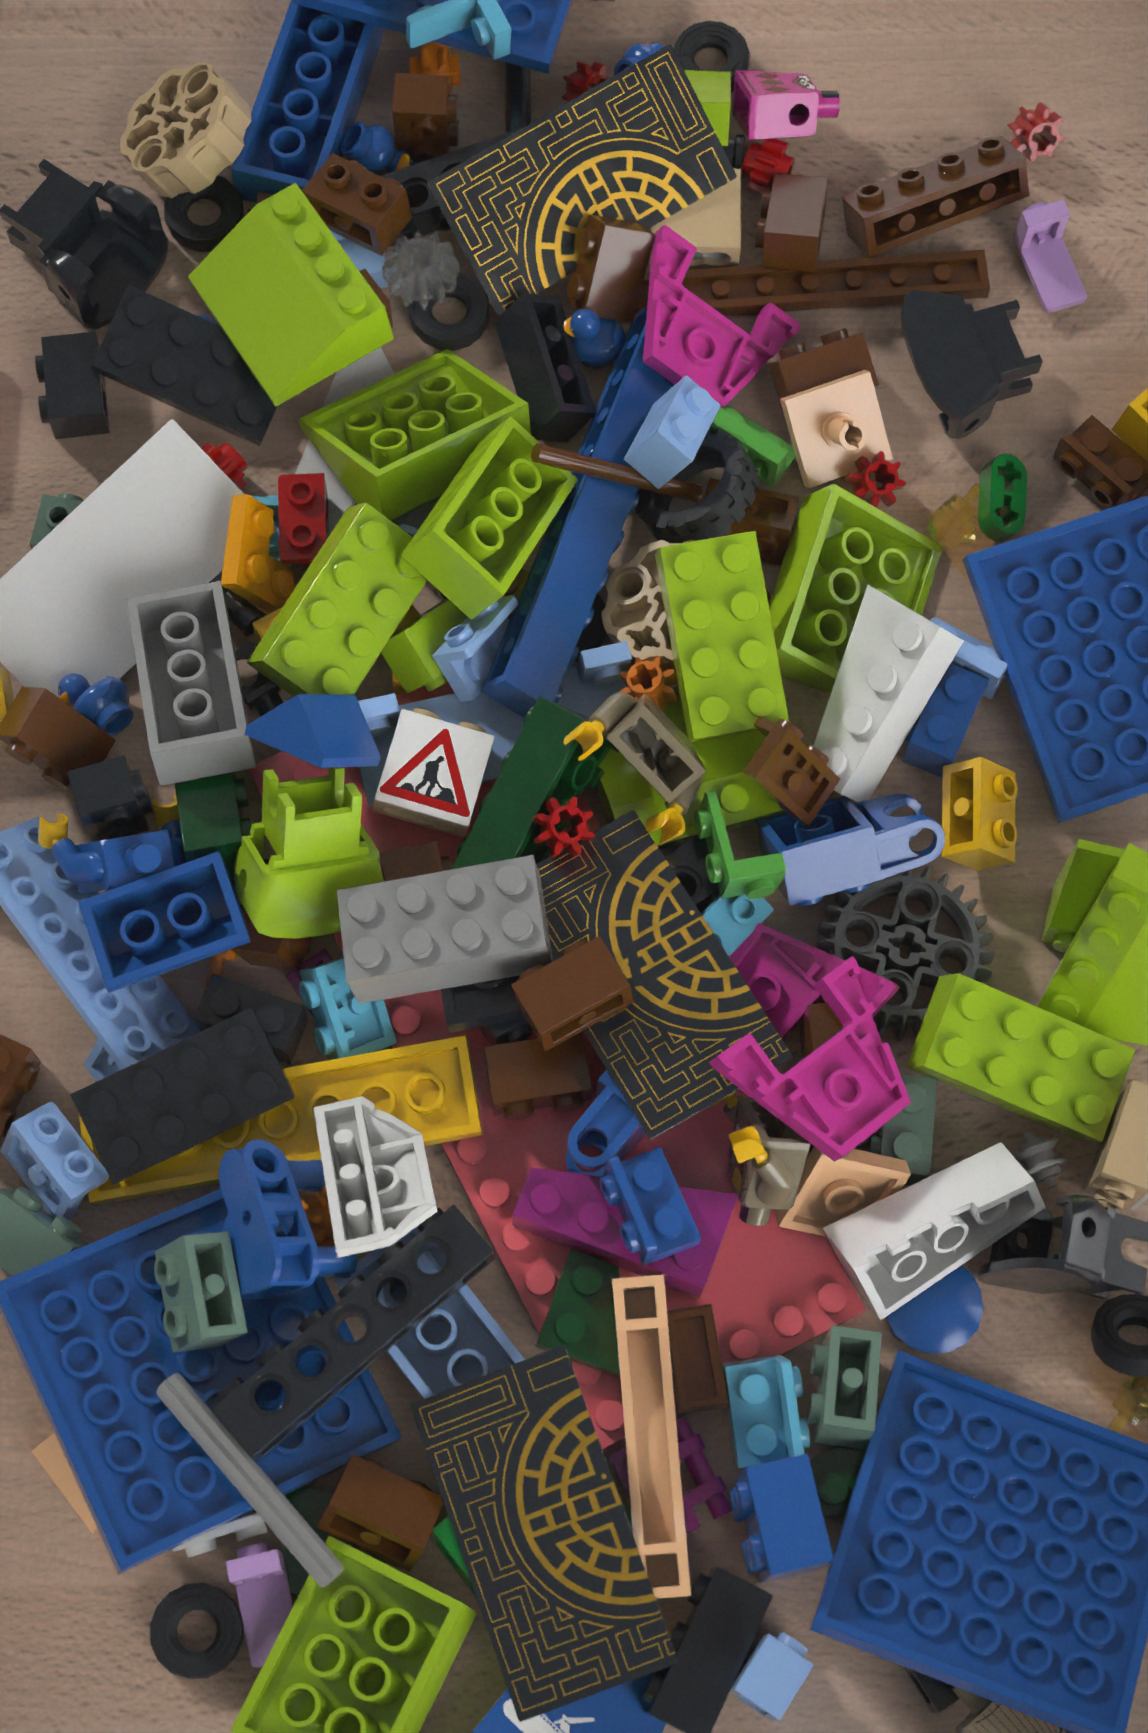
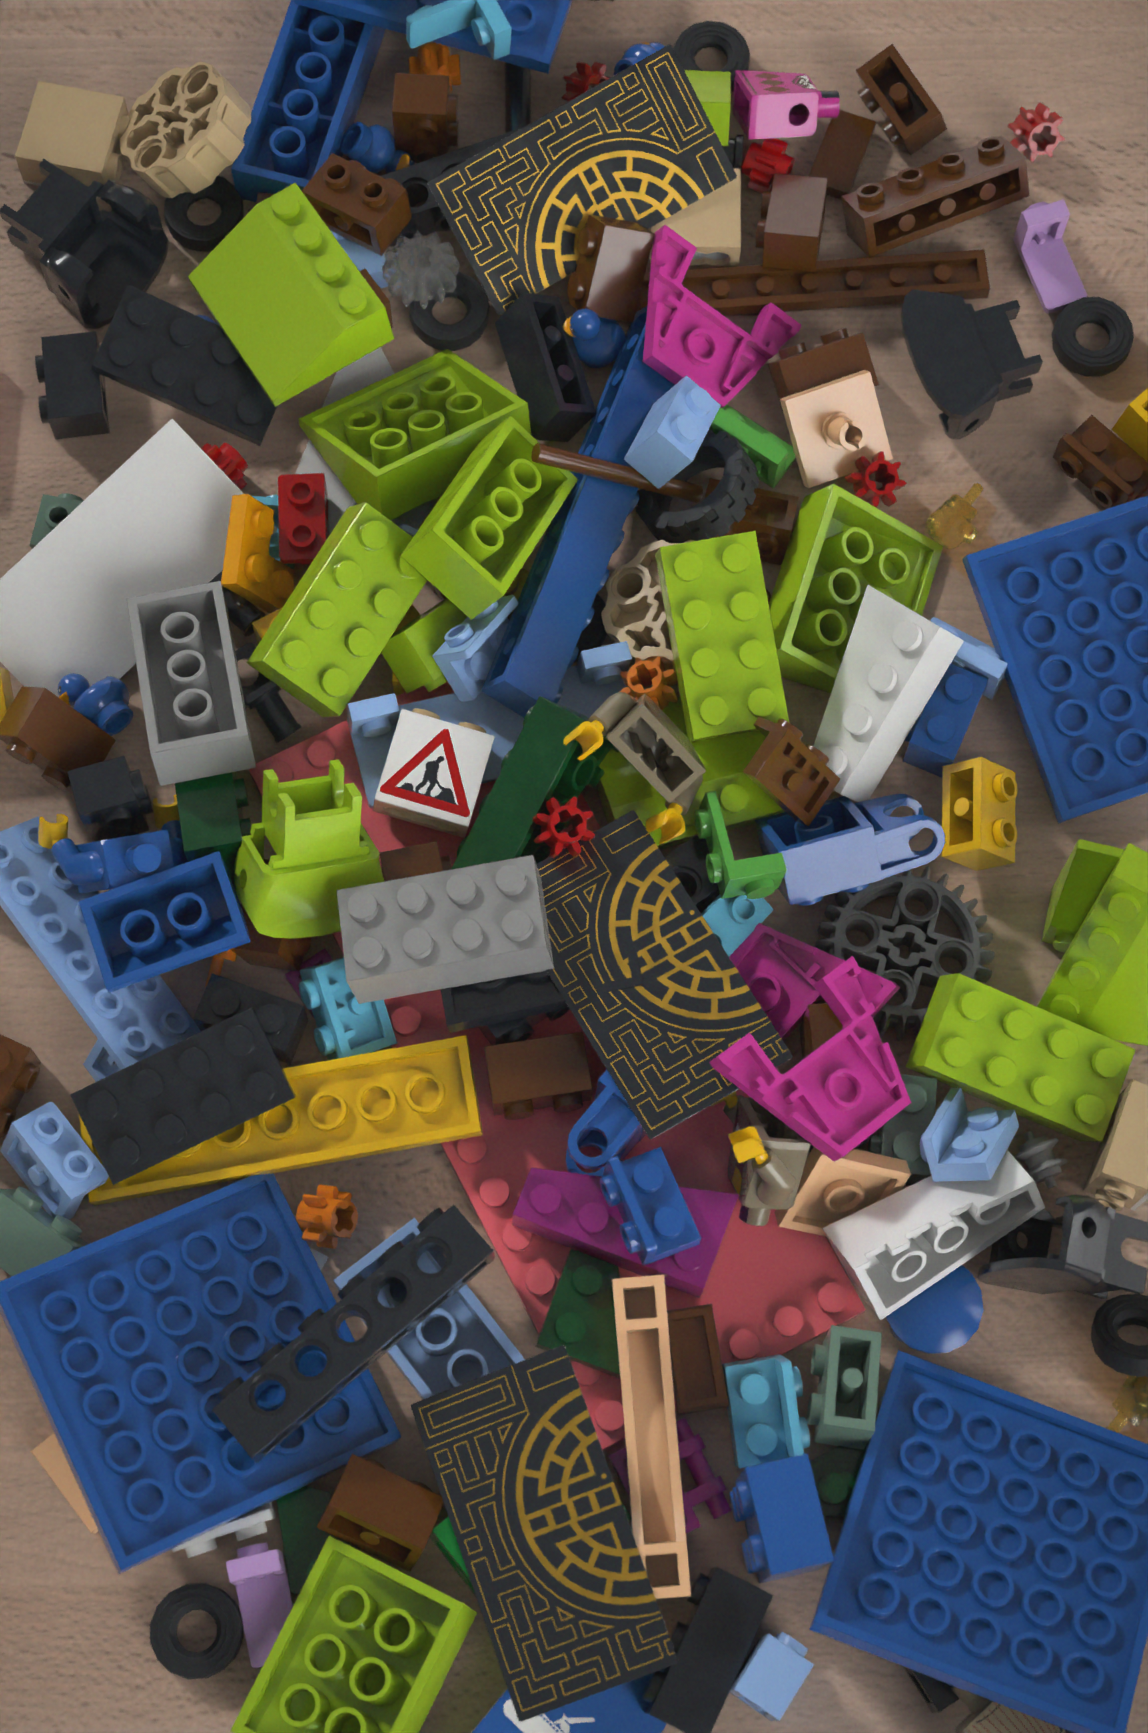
(74, 132): none -> tan piece
(200, 1291): sand green brick -> none
(249, 1480): light grey axle -> none
(257, 1191): blue piece -> none
(319, 730): blue slope -> none
(372, 1175): white wedge -> none
(572, 992): reddish brown brick -> none
(843, 152): none -> reddish brown tile
(901, 100): none -> reddish brown brick
(965, 1142): none -> light blue bracket
(1007, 498): green beam -> none
(1100, 312): none -> black tyre

